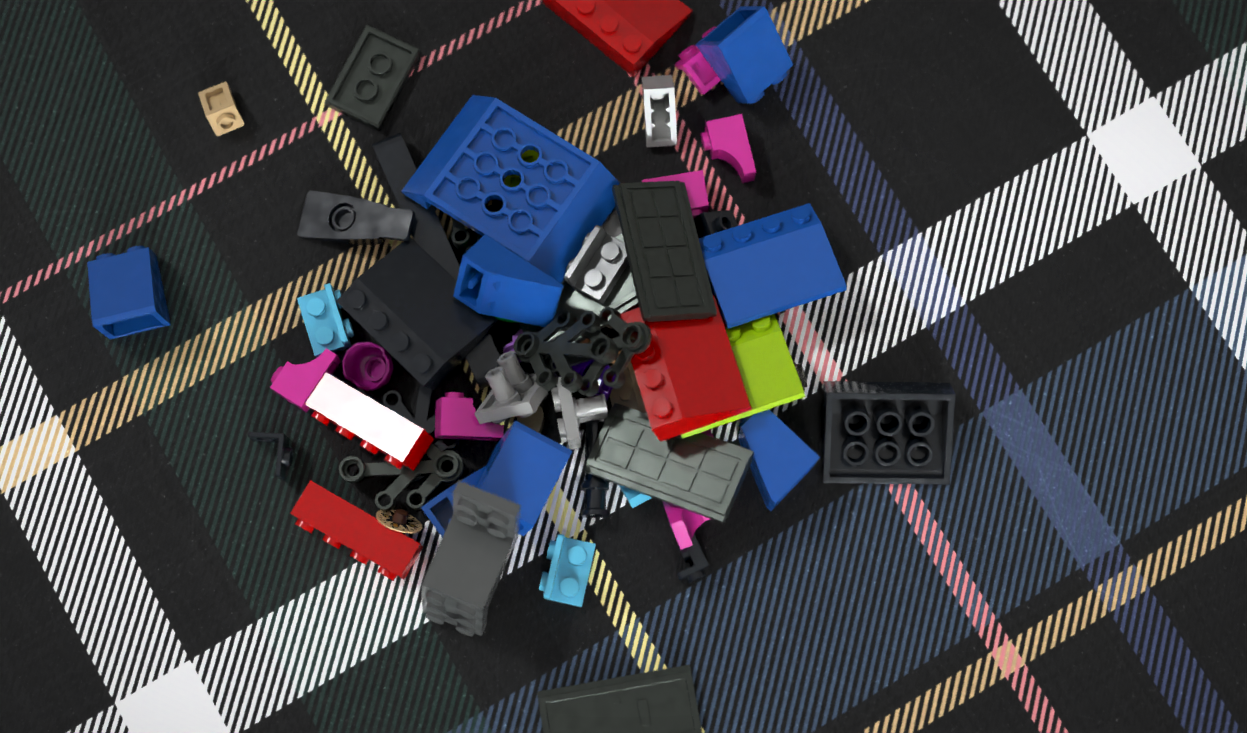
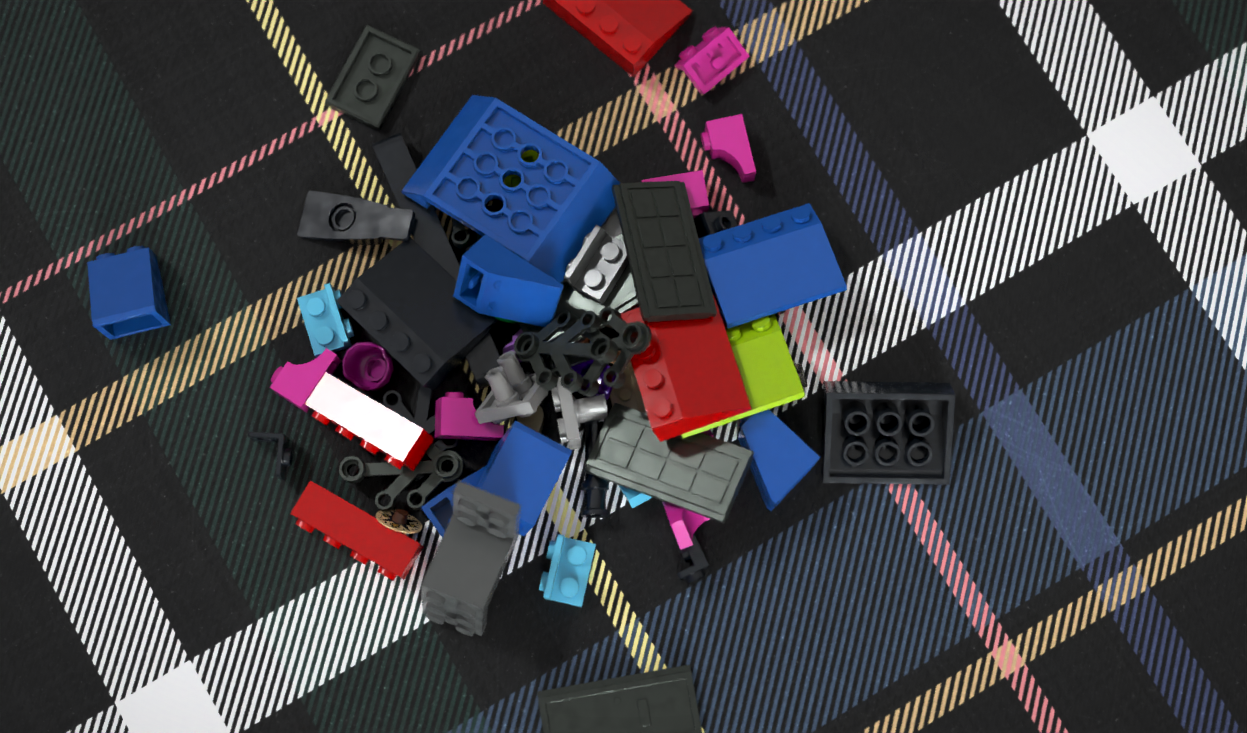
(220, 108): tan bracket -> none
(659, 110): light grey arch -> none
(746, 53): blue slope -> none

